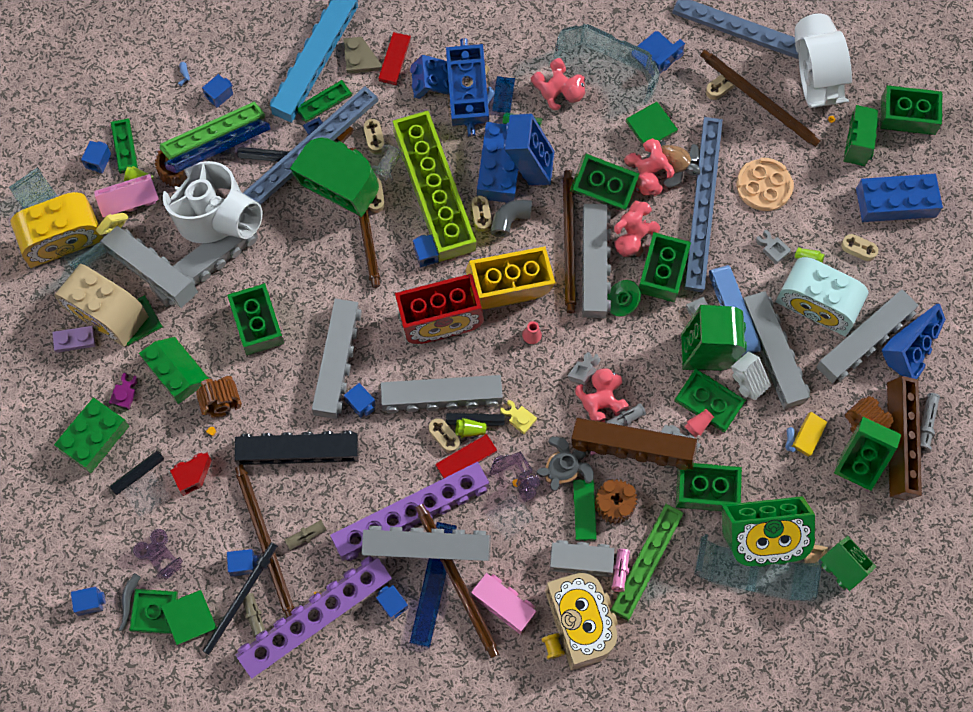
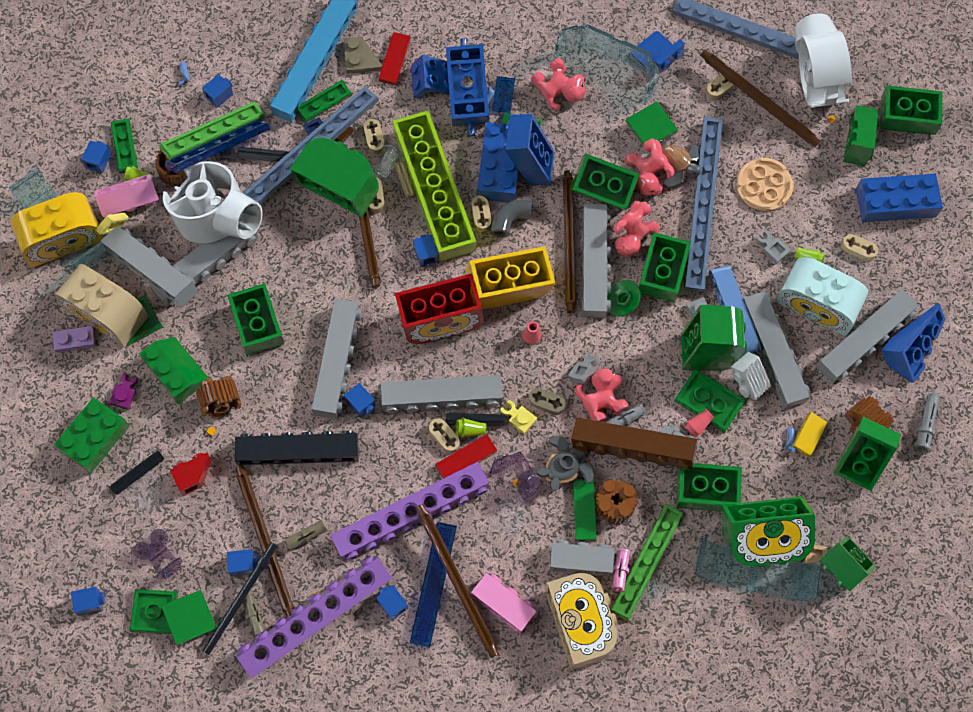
(126, 598): dark grey animal -> none
(405, 180): none -> tan axle
(425, 544): light grey brick -> none
(545, 405): none -> dark tan beam
(553, 646): yellow bush -> none
(905, 464): reddish brown brick -> none

